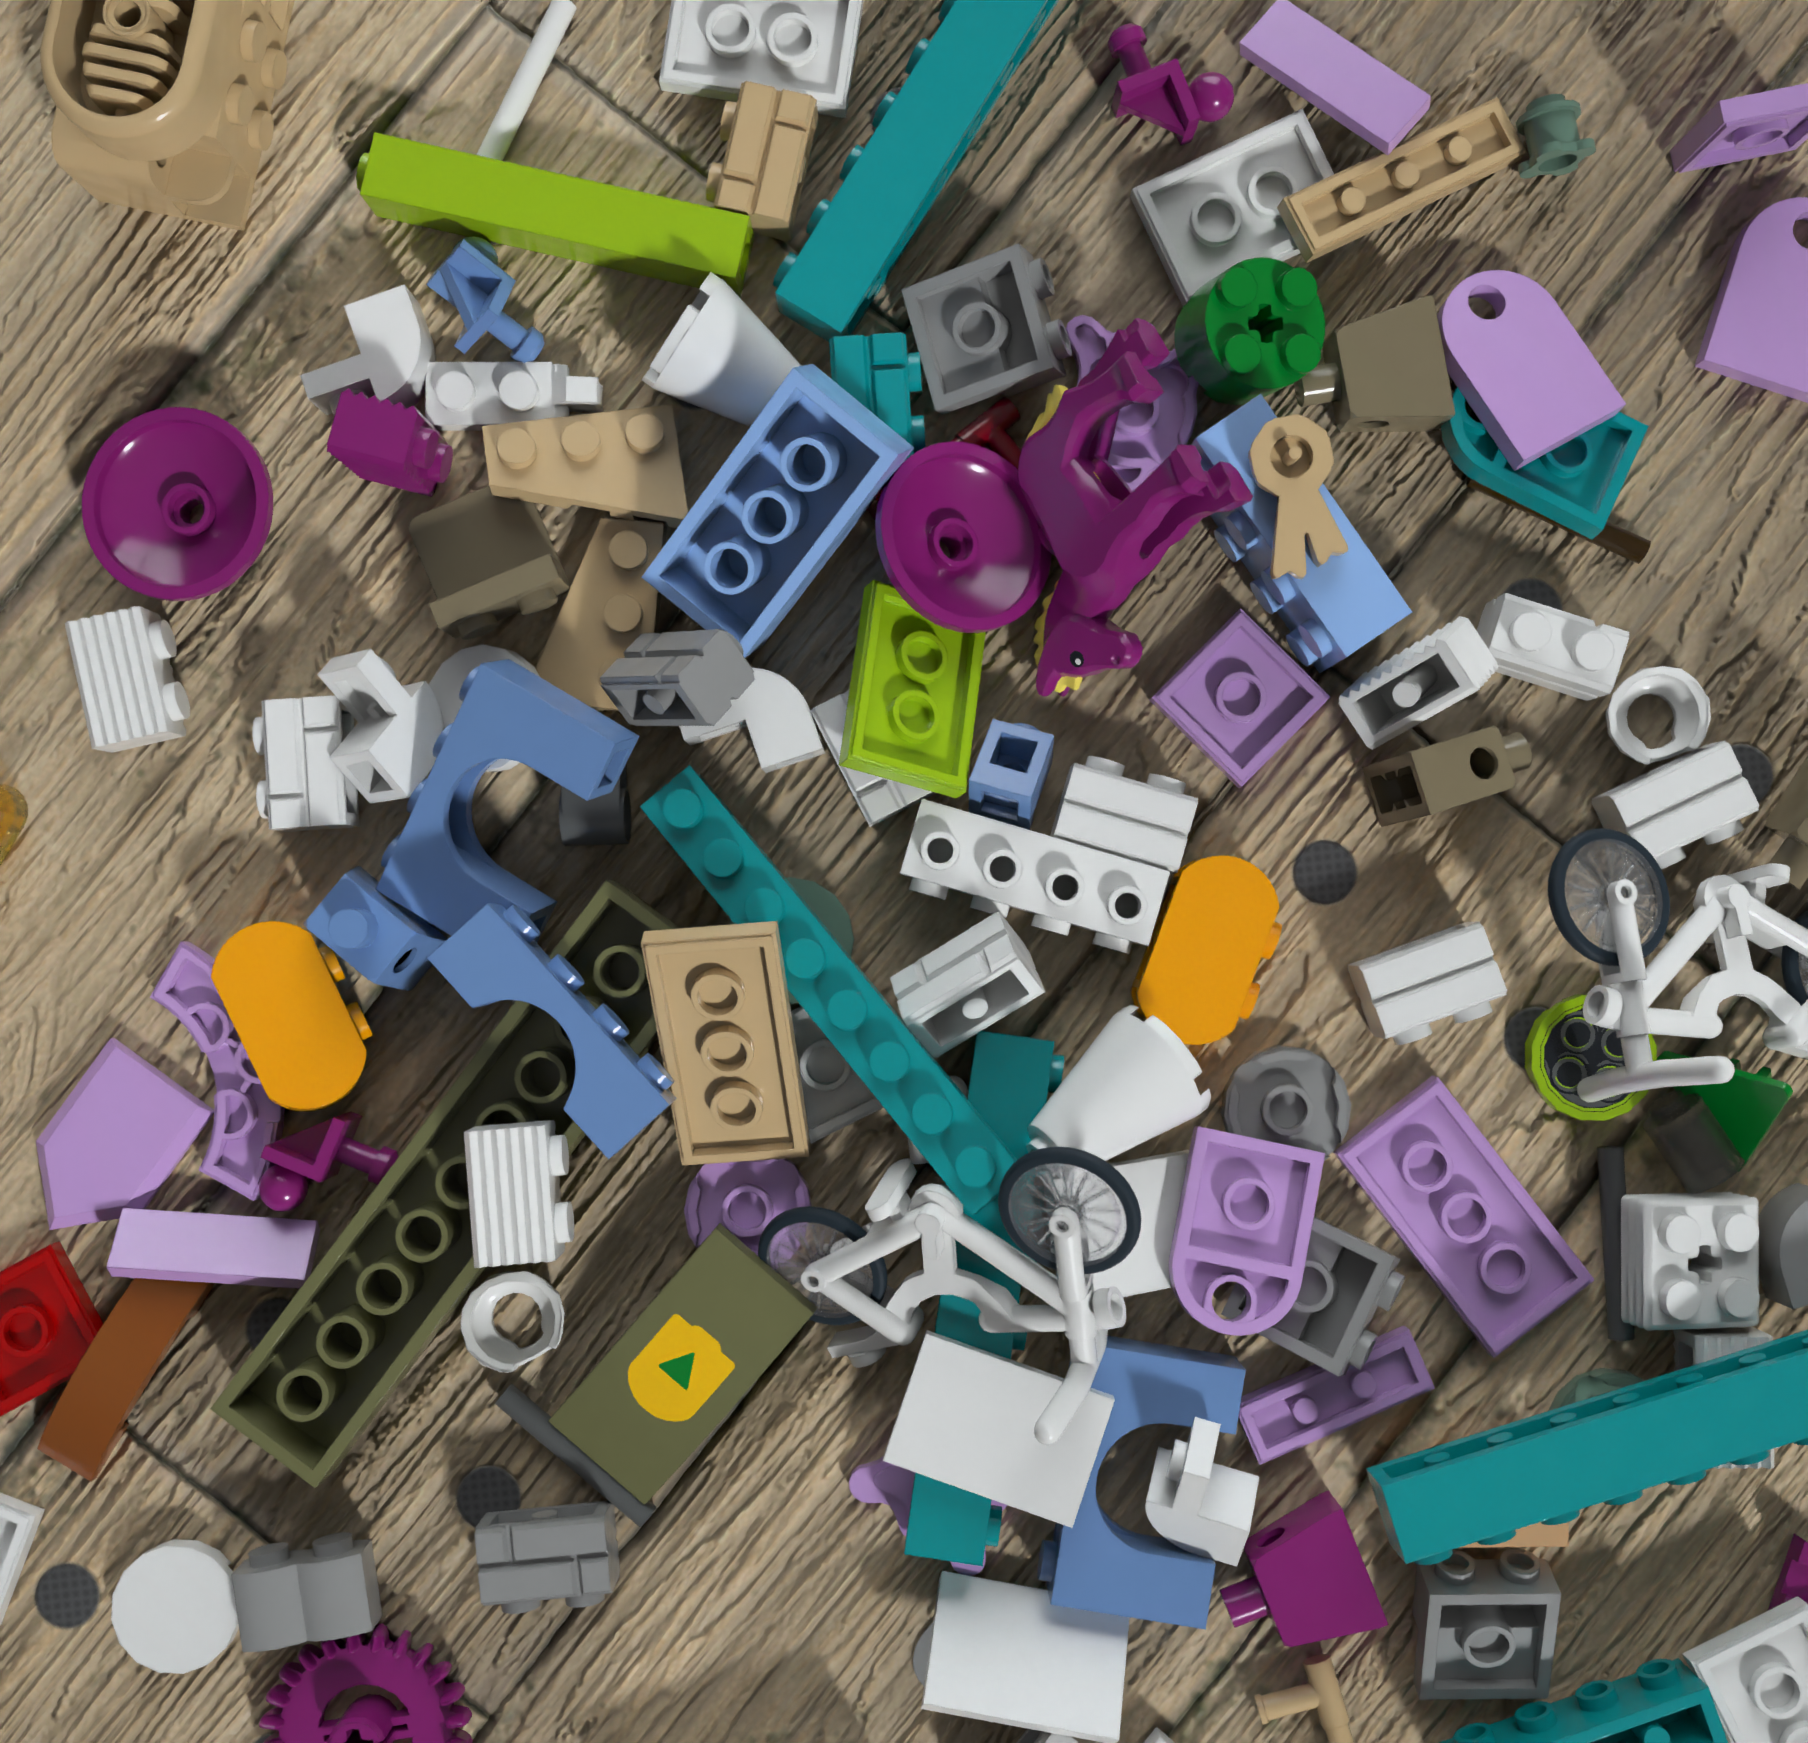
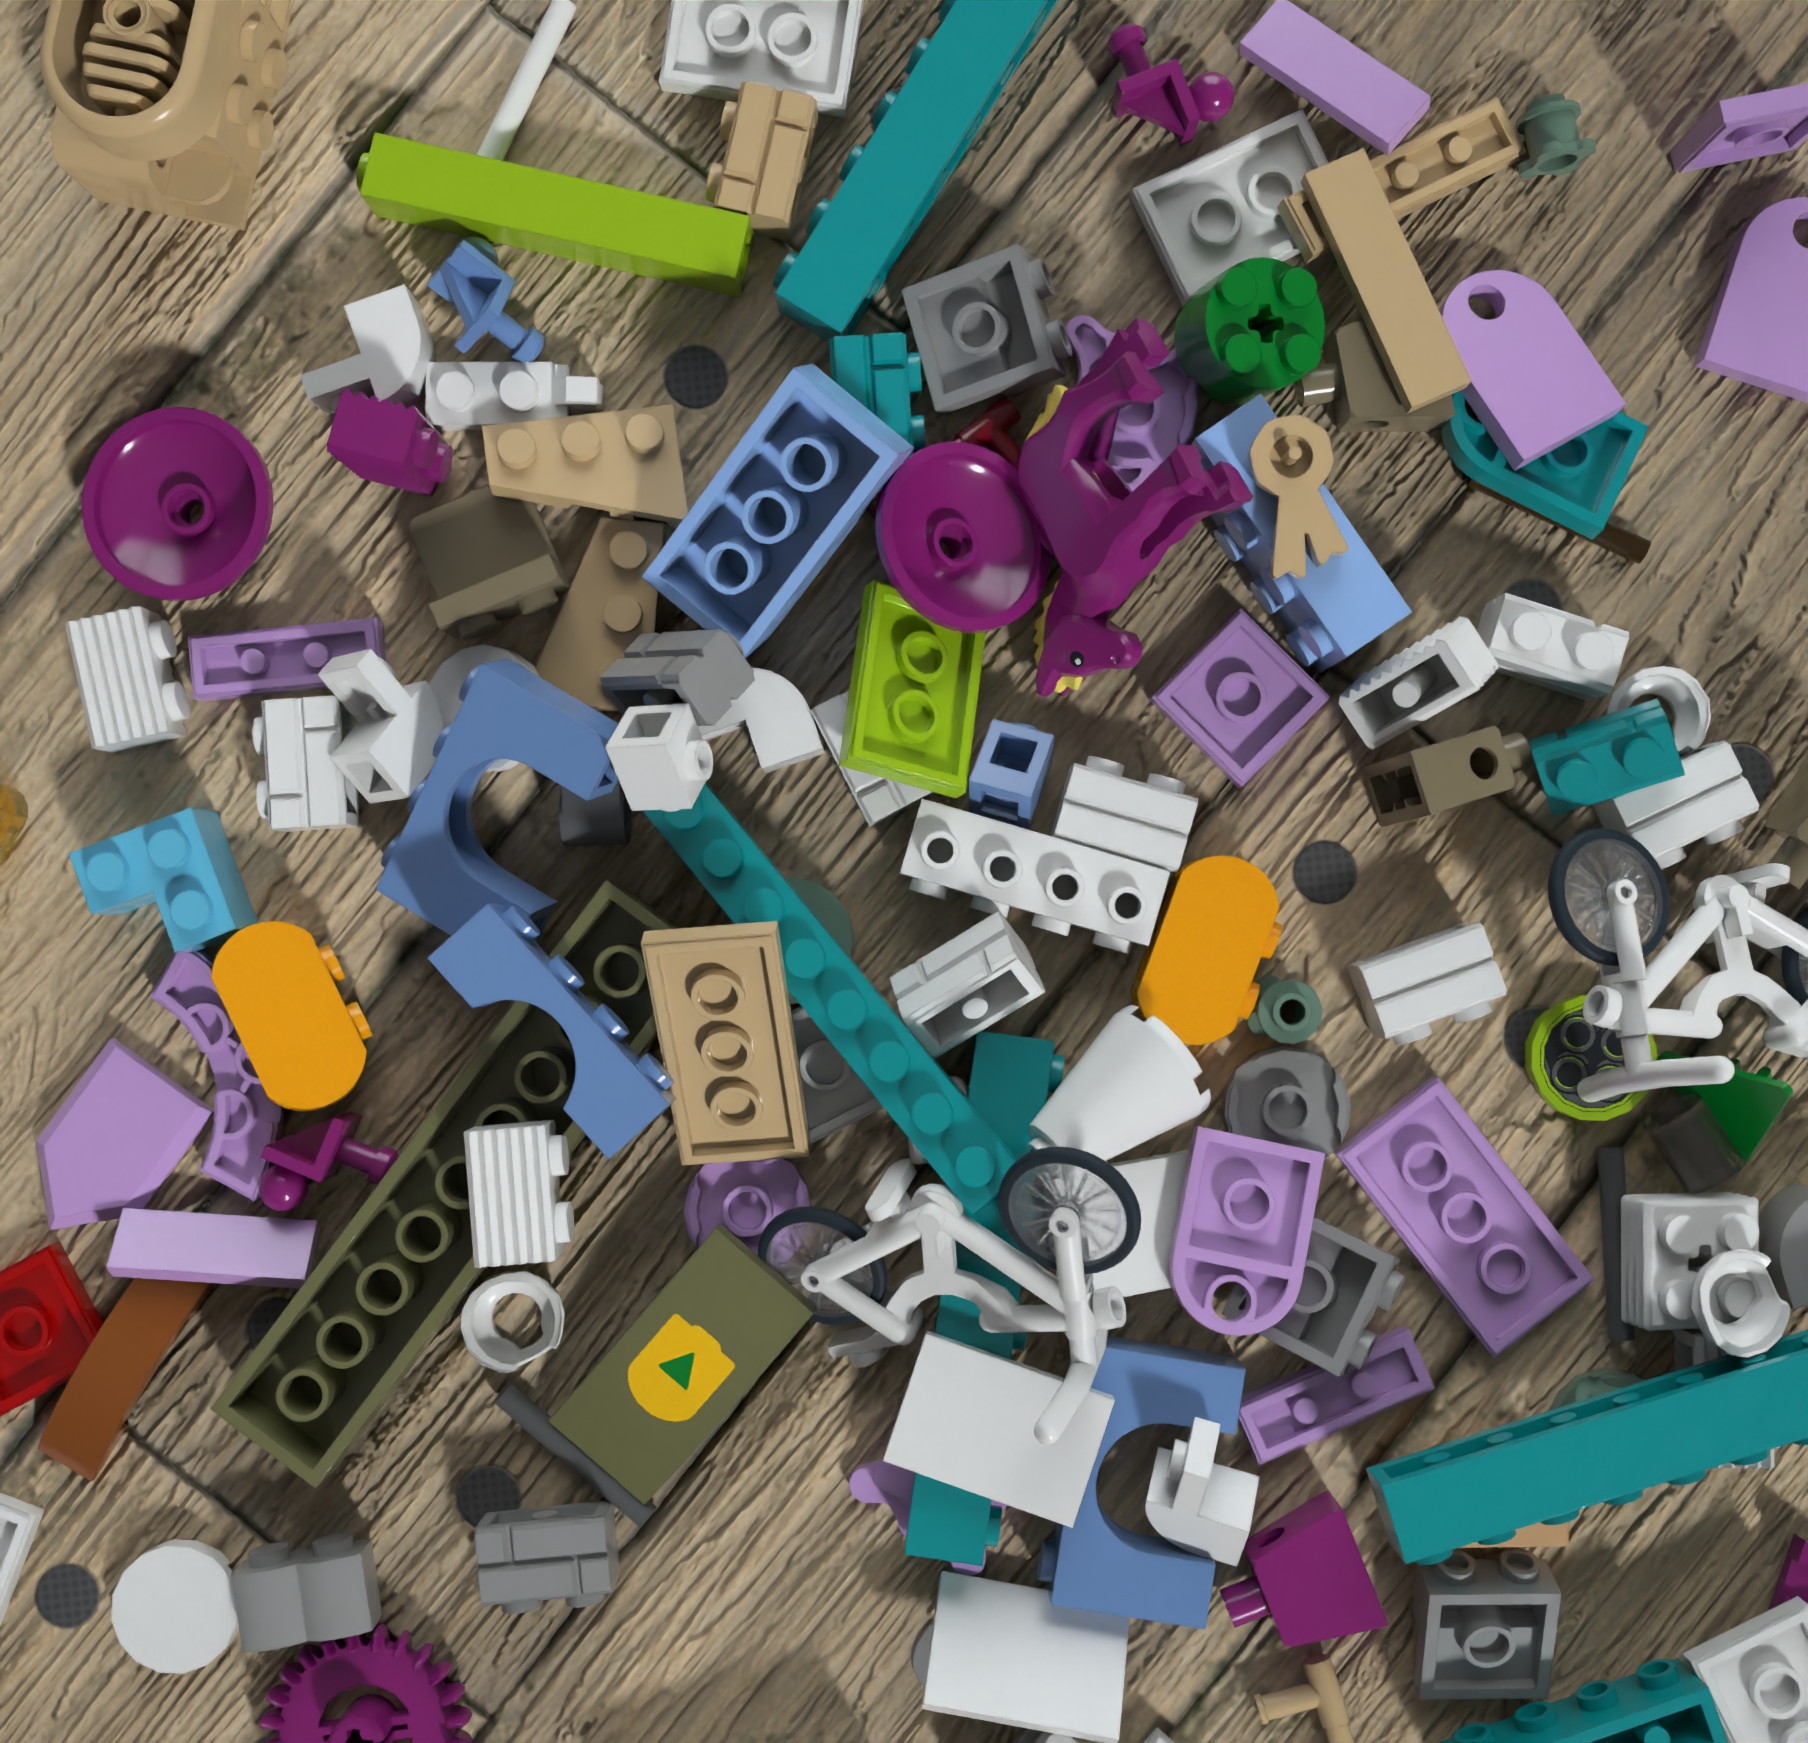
(179, 865): none -> medium azure brick
(275, 658): none -> lavender tile
(374, 932): medium blue torso -> none
(660, 757): none -> white brick
(721, 356): white cone -> none
(1266, 1014): none -> sand green brick
(1385, 280): none -> tan tile
(1606, 757): none -> teal brick
(1765, 1316): none -> white piece

